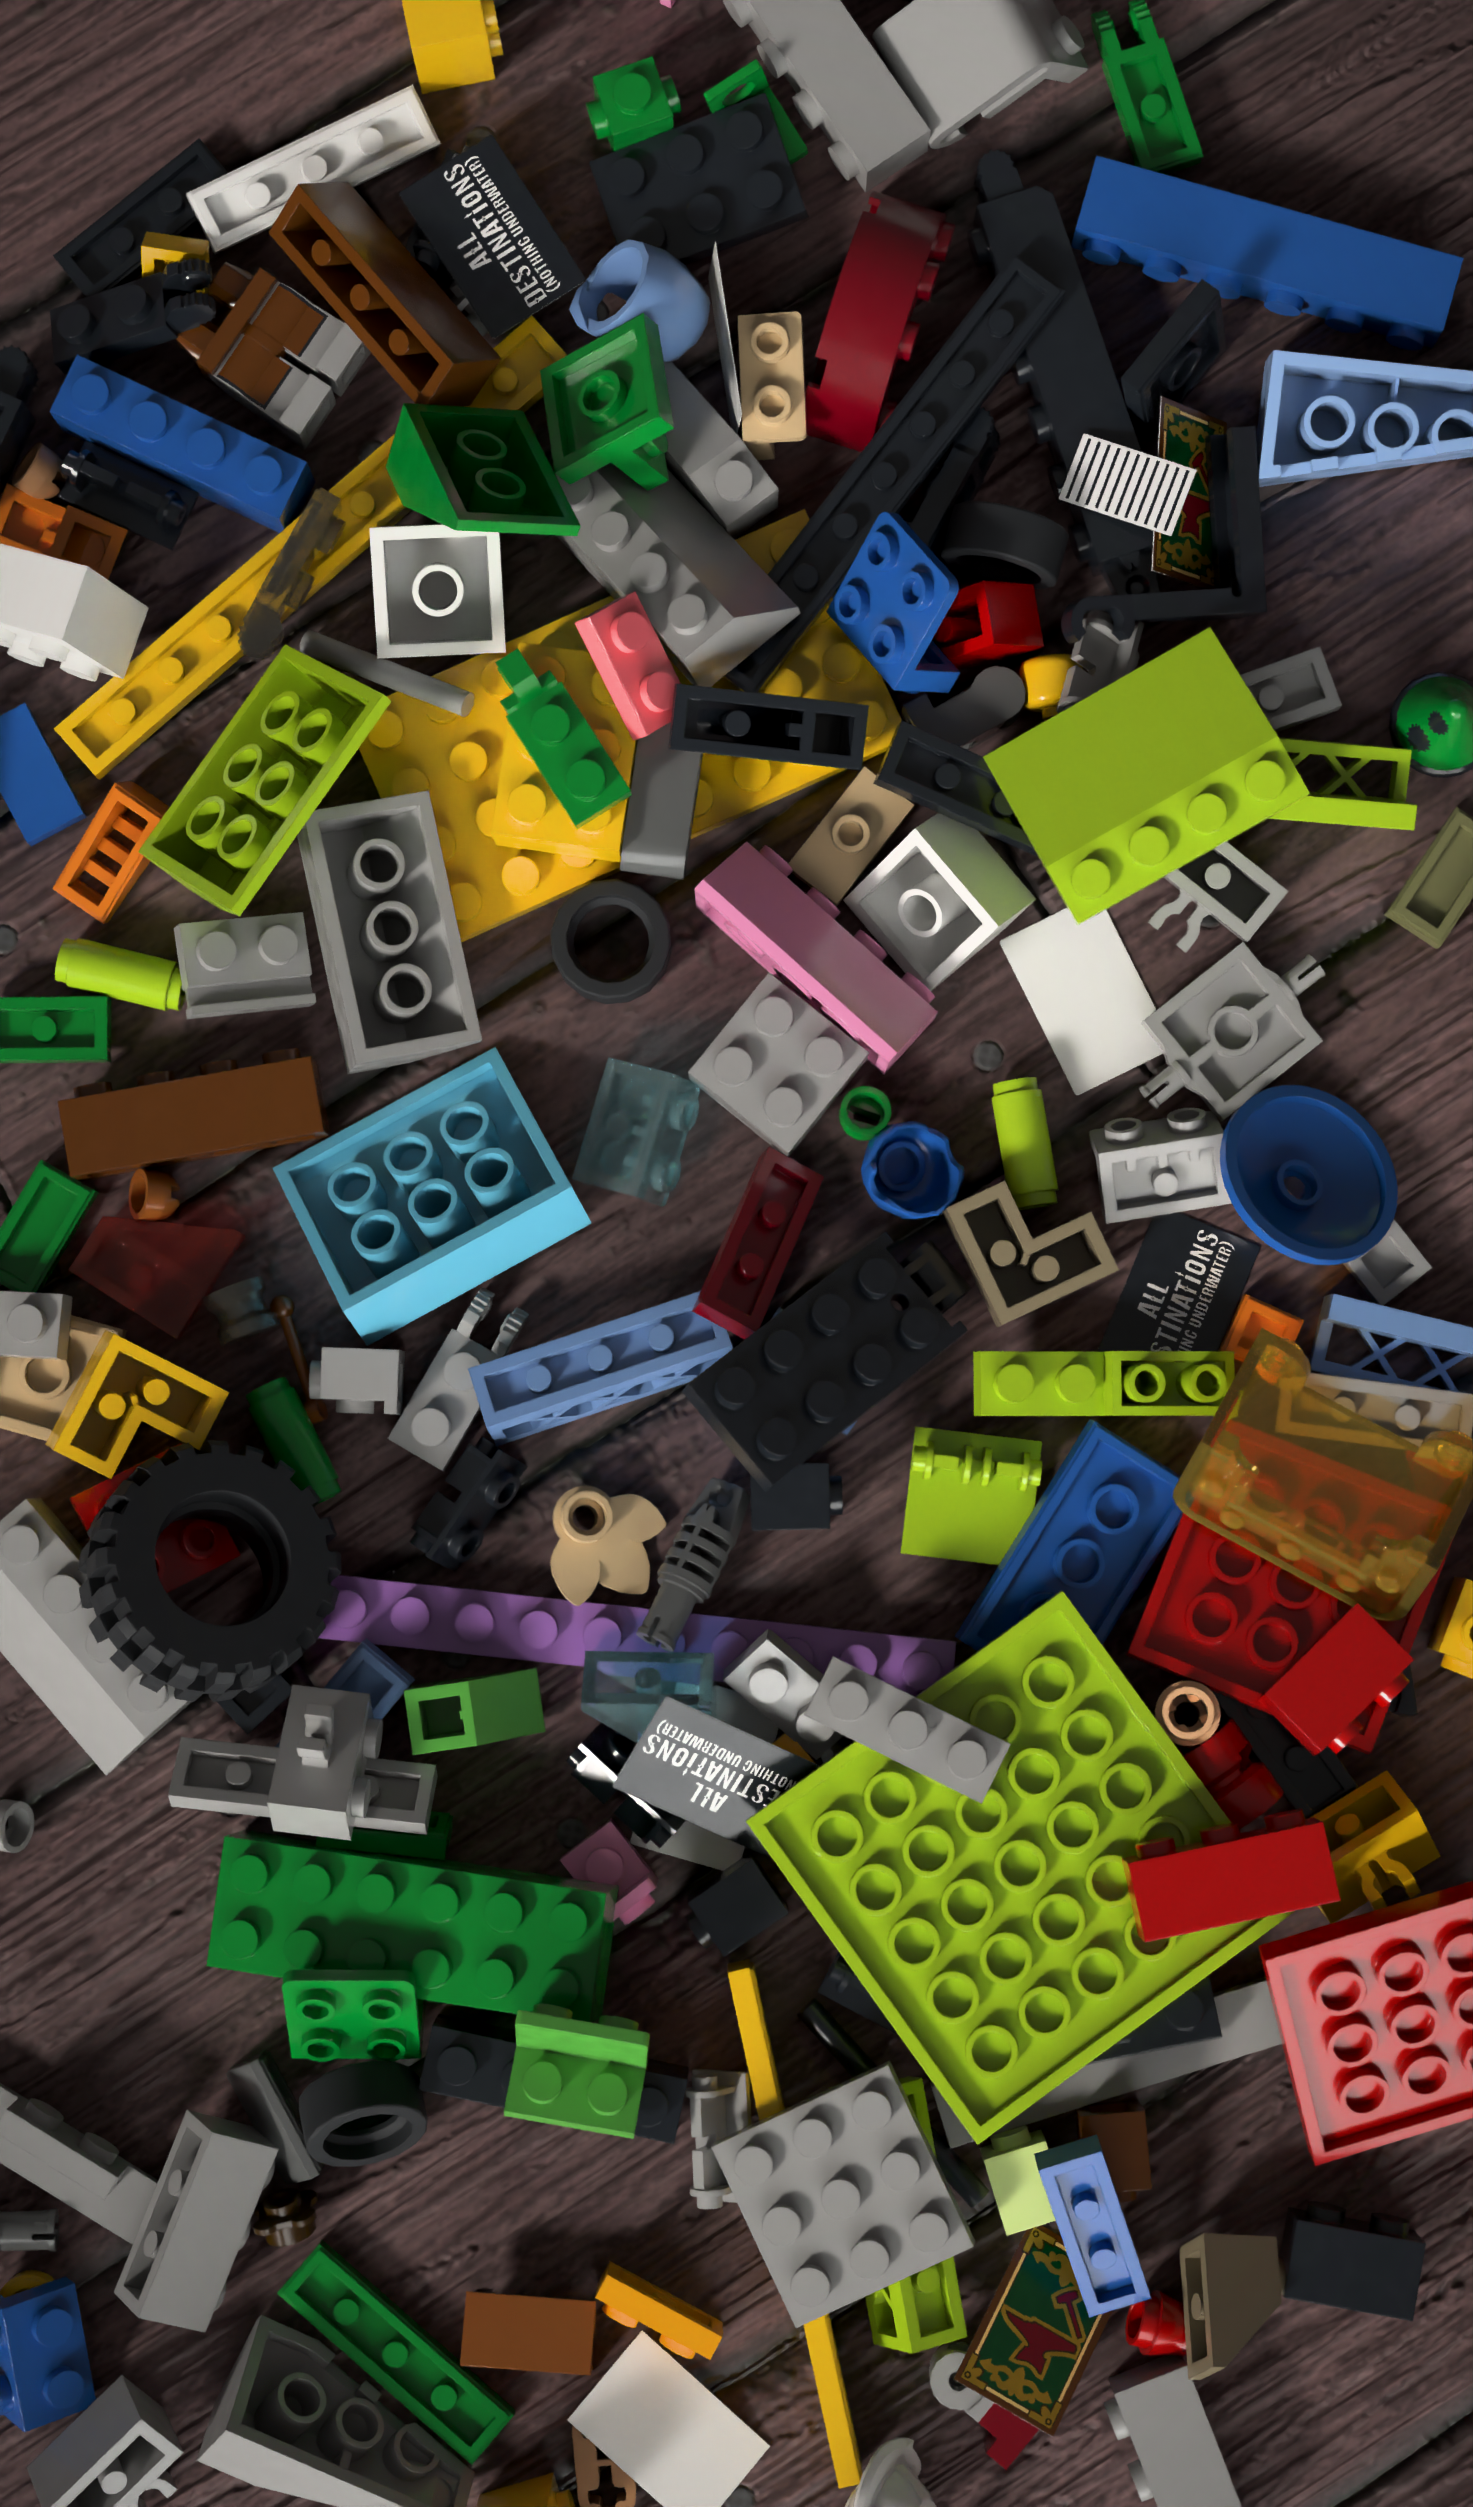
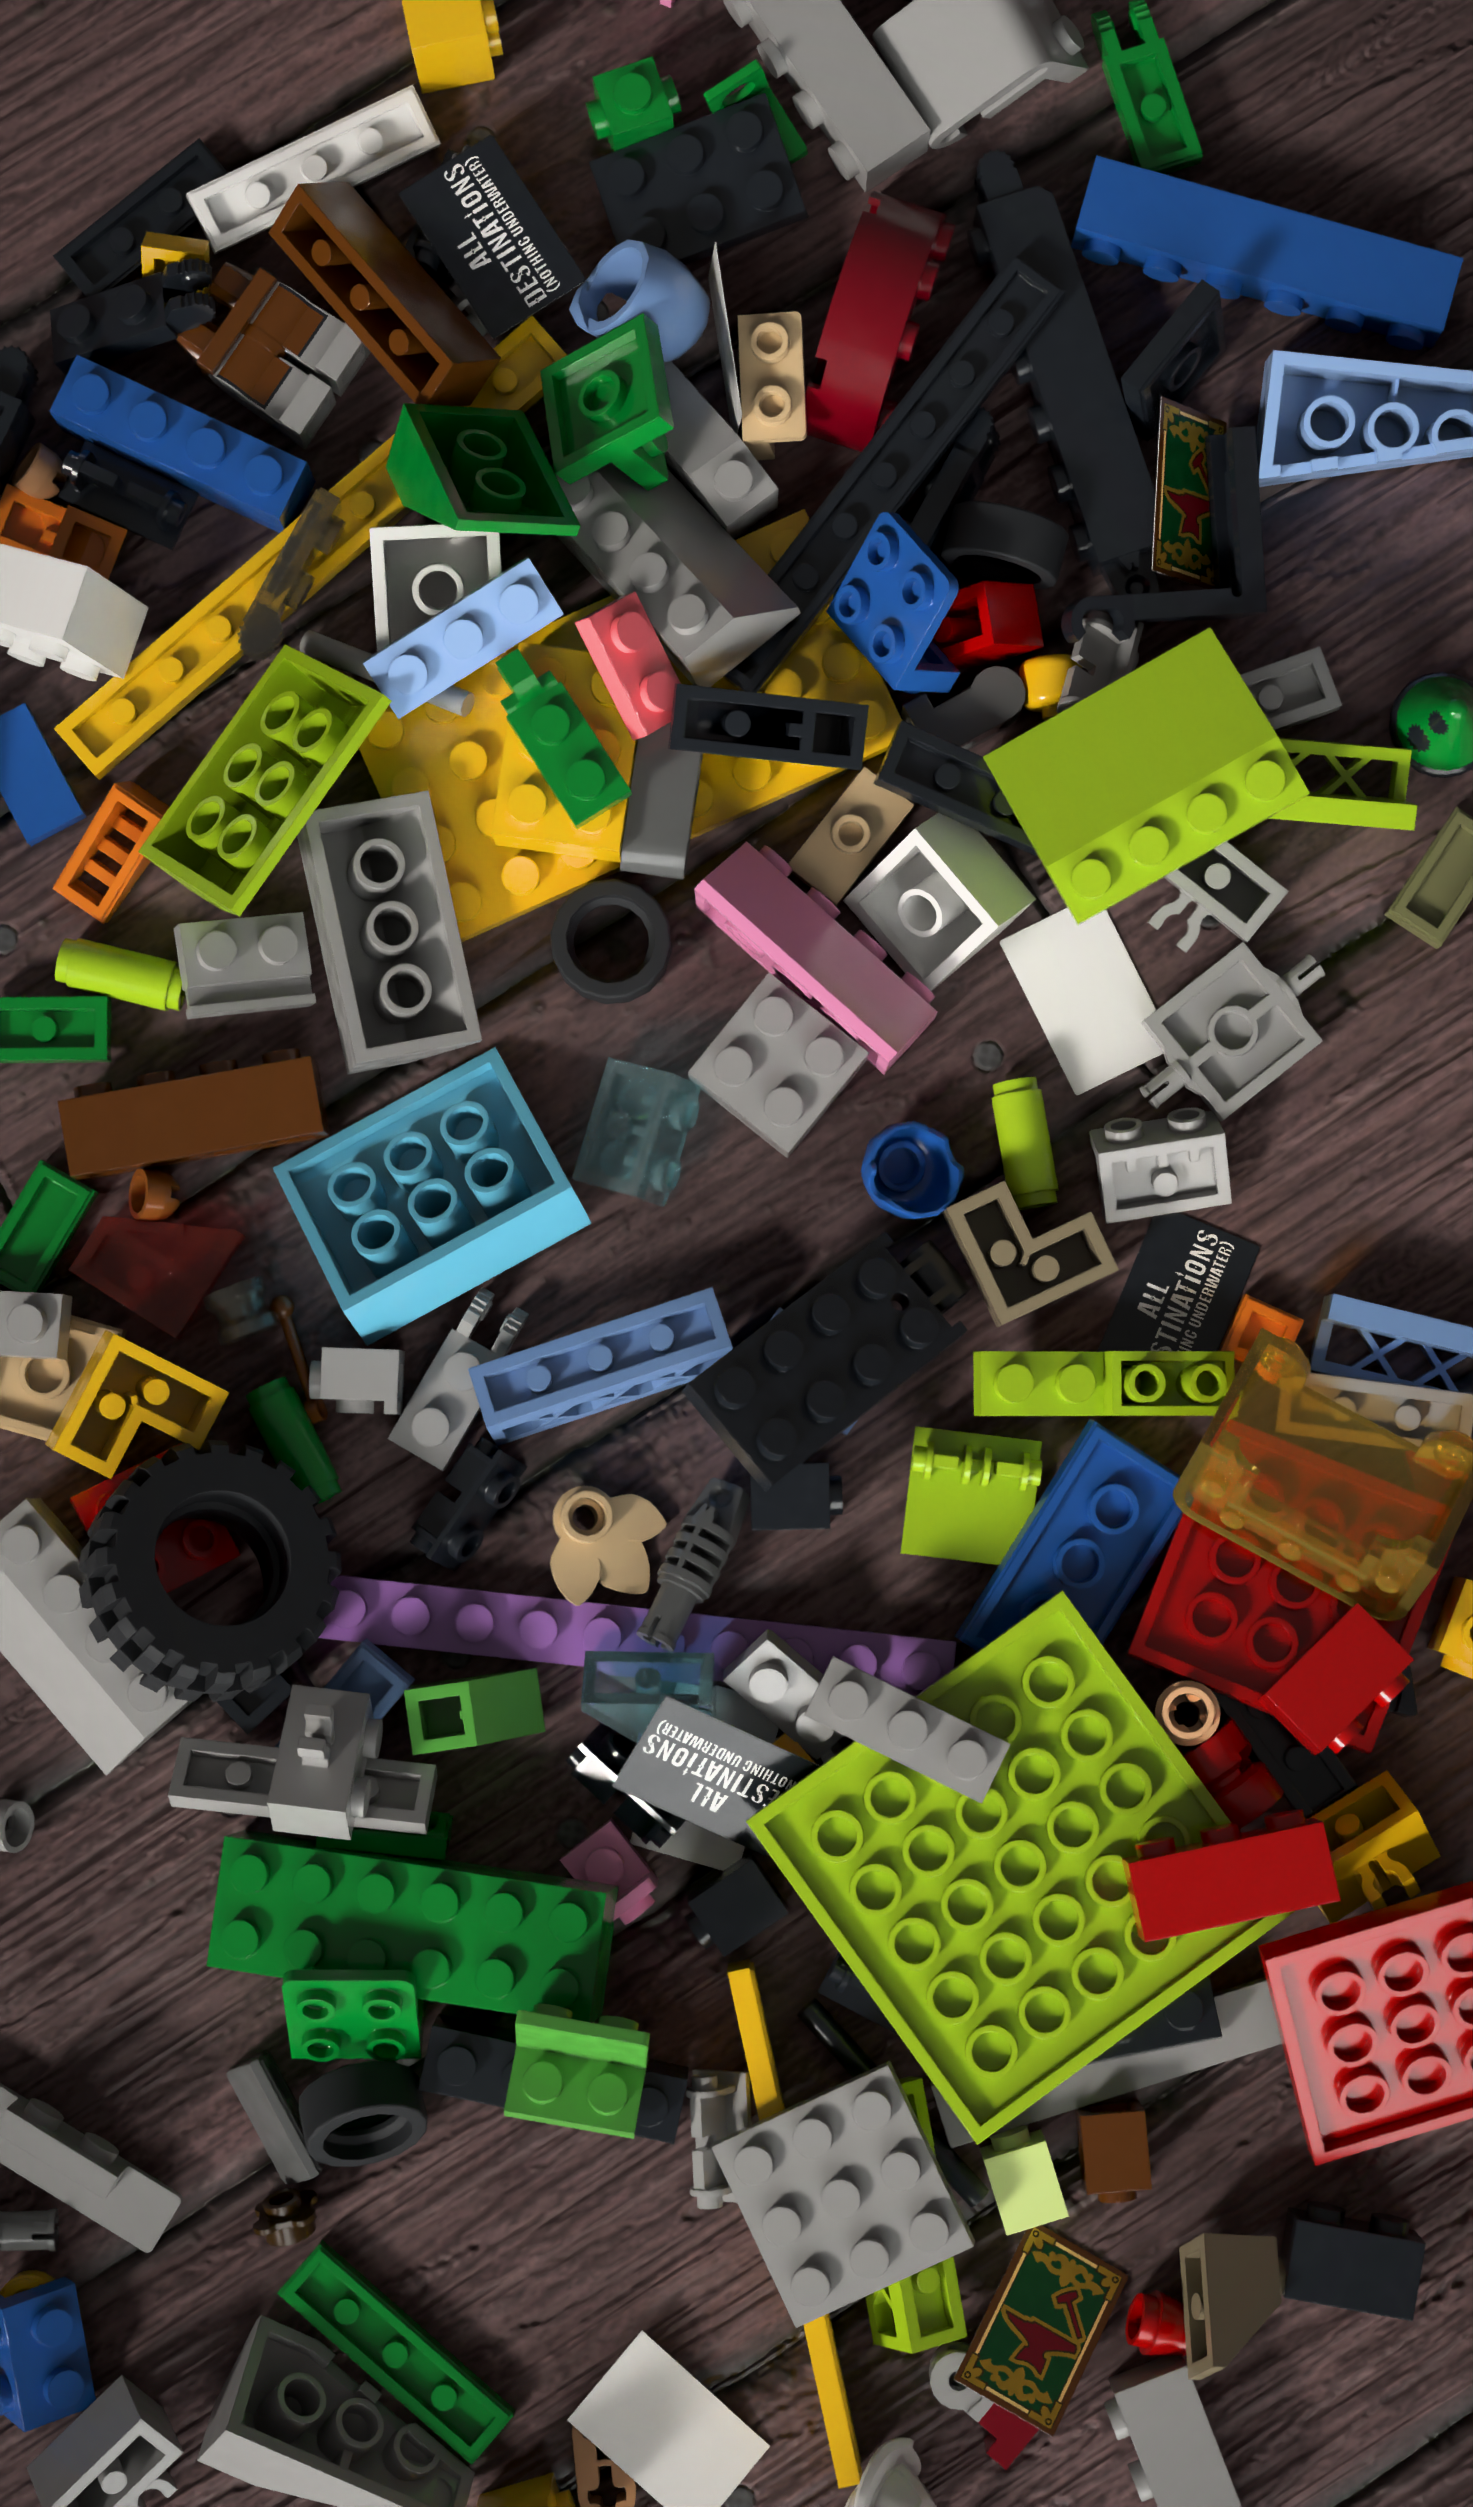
(196, 2221): light grey brick -> none
(463, 637): none -> light blue brick
(528, 2333): dark orange hinge -> none
(681, 2325): light orange plate -> none
(758, 1243): dark red plate -> none
(868, 1103): green hinge -> none
(1092, 2225): plate -> none
(1127, 484): white sticker -> none
(1328, 1162): blue dish -> none
(1388, 1266): light grey plate -> none

